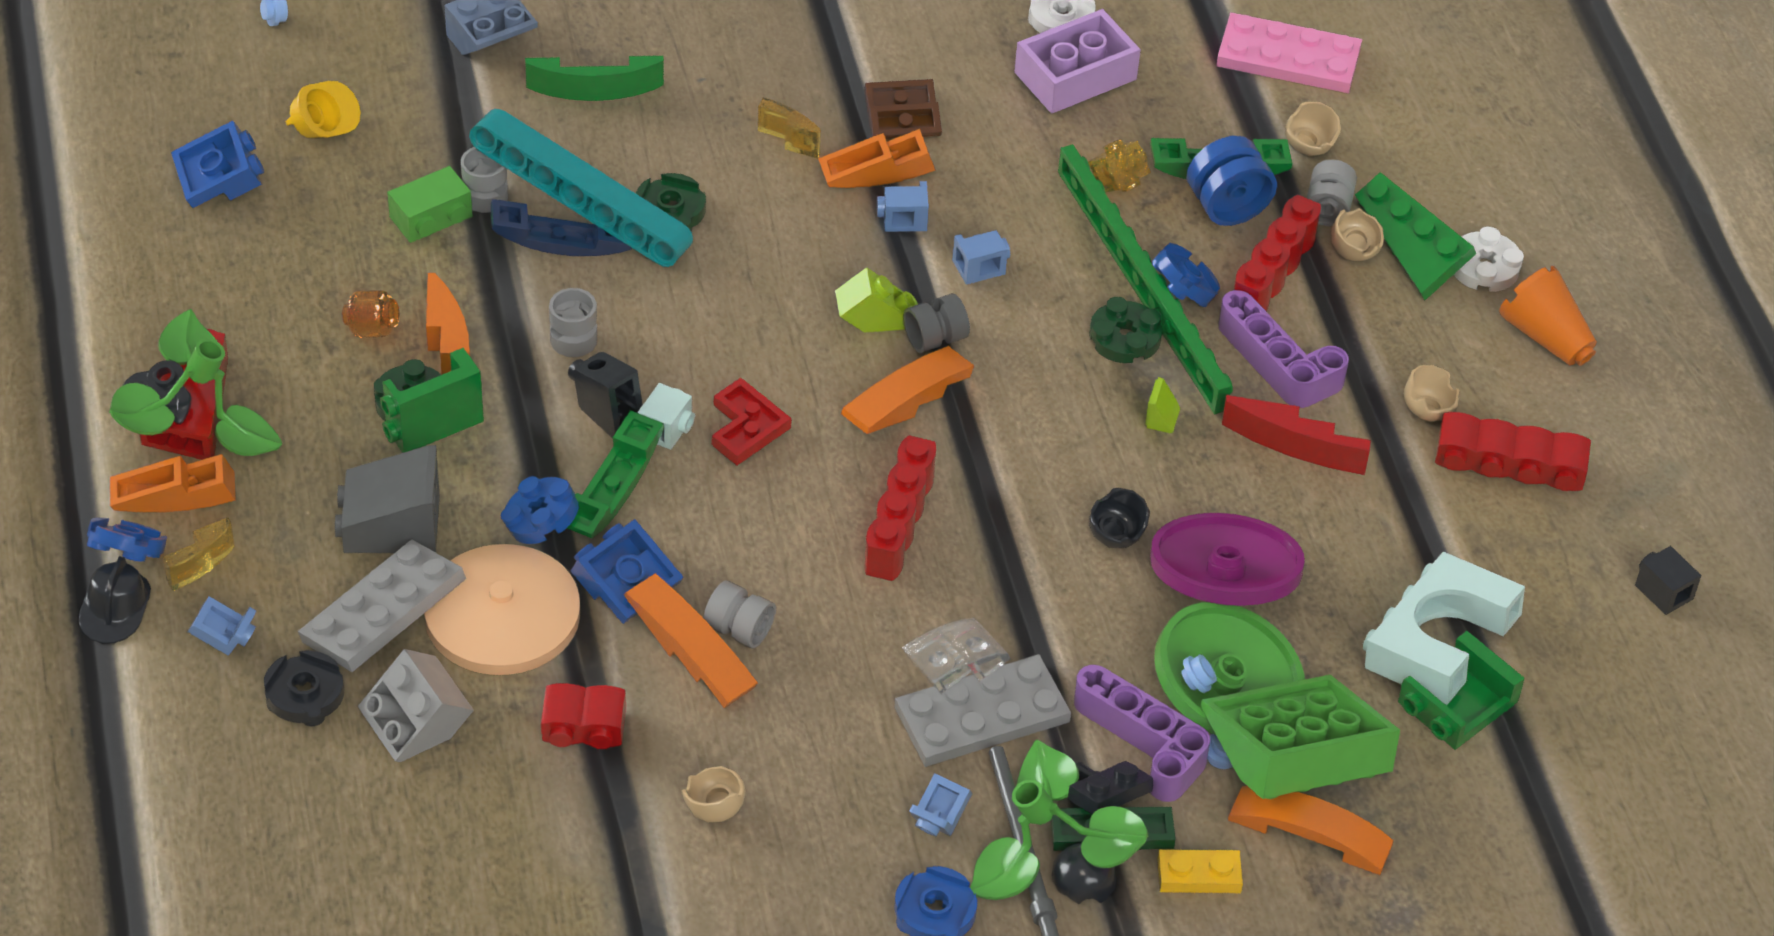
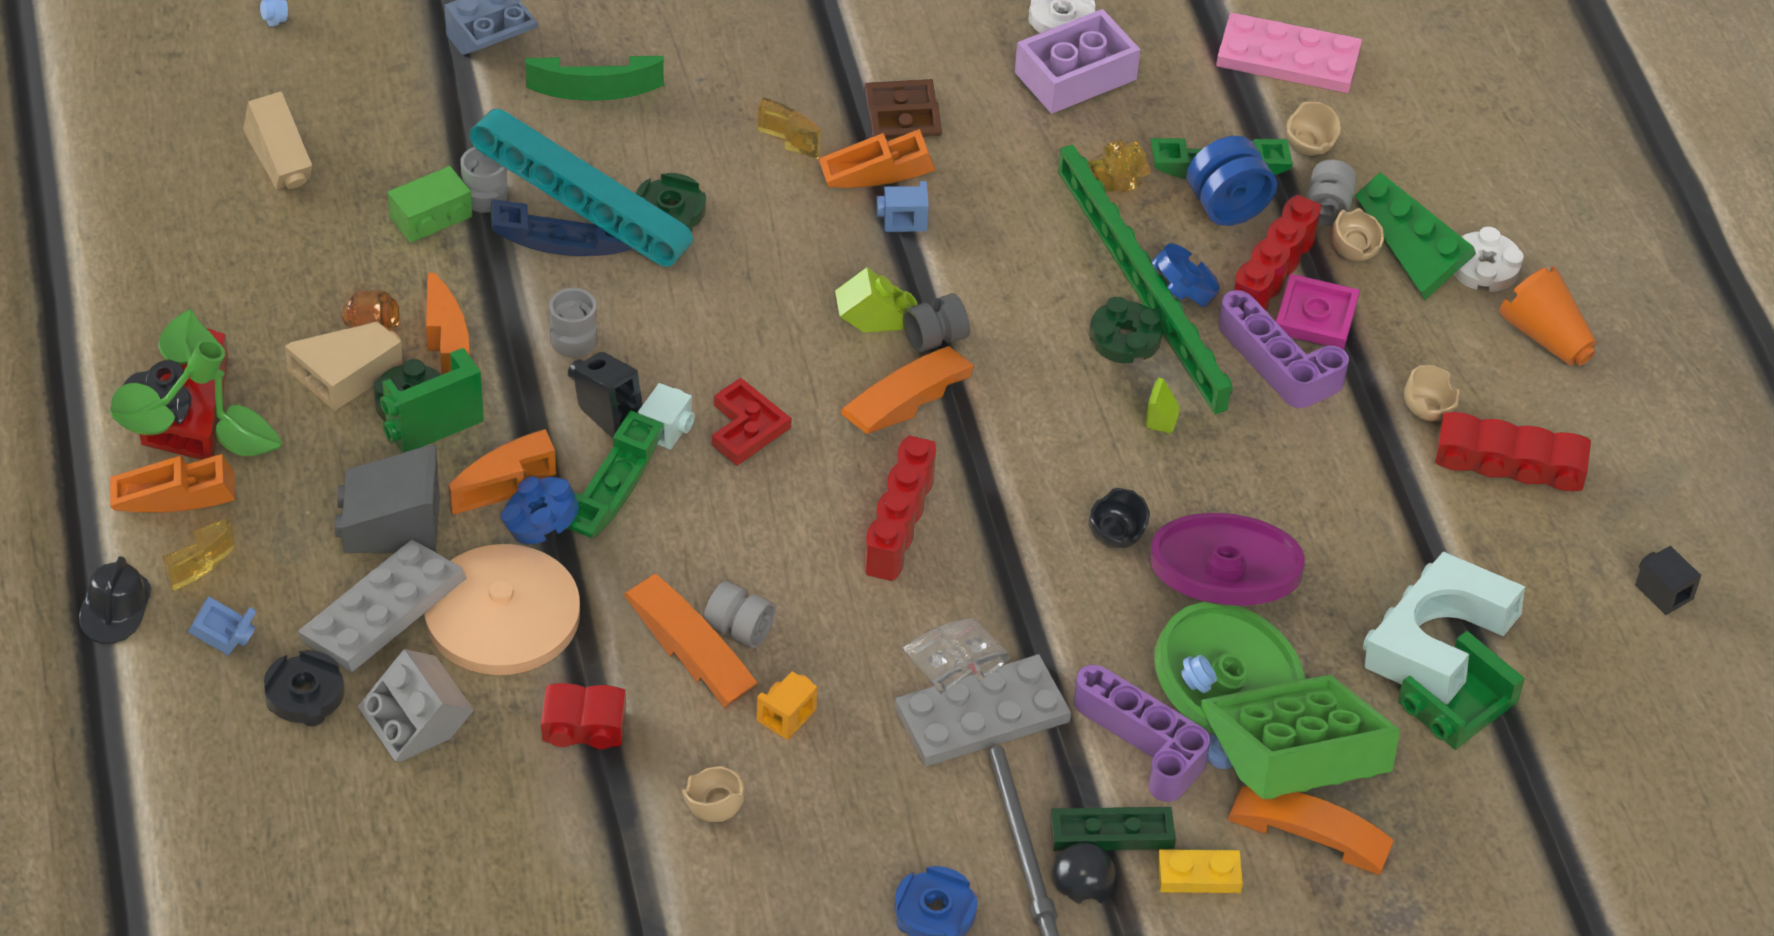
(130, 537): blue plate -> none
(218, 165): blue plate -> none
(277, 141): none -> tan slope
(324, 110): yellow piece -> none
(344, 361): none -> tan slope
(500, 472): none -> orange slope
(620, 564): blue plate -> none
(787, 705): none -> light orange brick
(940, 806): medium blue bracket -> none
(980, 256): medium blue brick -> none
(1045, 777): bright green plant -> none
(1109, 787): black plate -> none
(1301, 438): red slope -> none
(1317, 311): none -> dark pink plate

